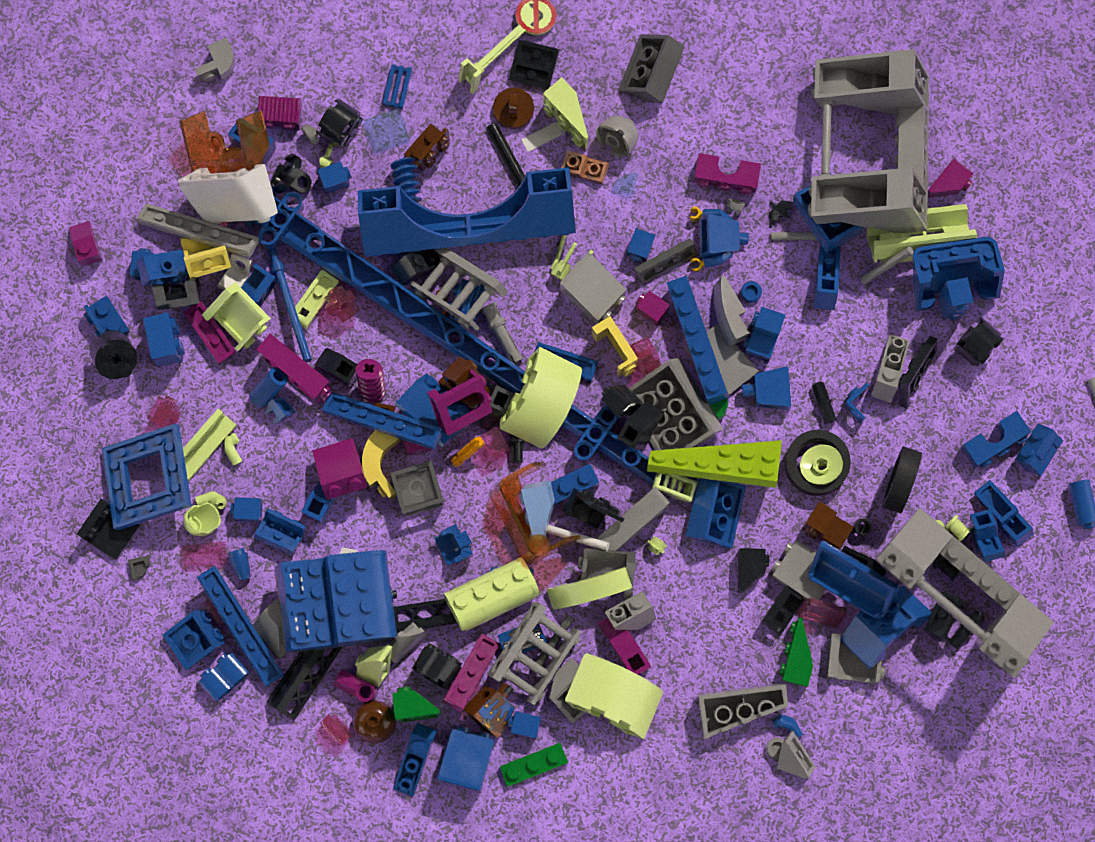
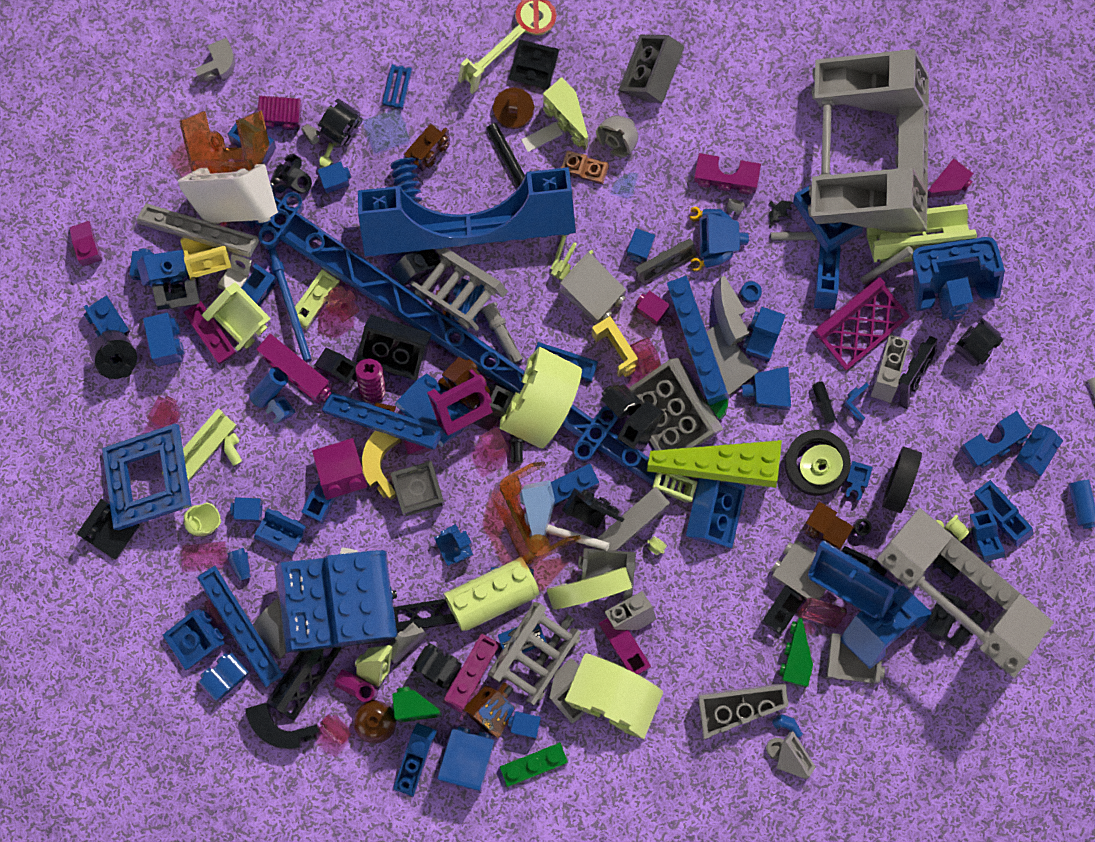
(138, 567): dark grey tile -> none
(213, 498): yellowish green arm -> none
(265, 728): none -> black arch
(395, 346): none -> black brick
(467, 451): light orange axle -> none
(750, 566): black slope -> none
(849, 309): none -> magenta fence
(859, 477): none -> blue plate

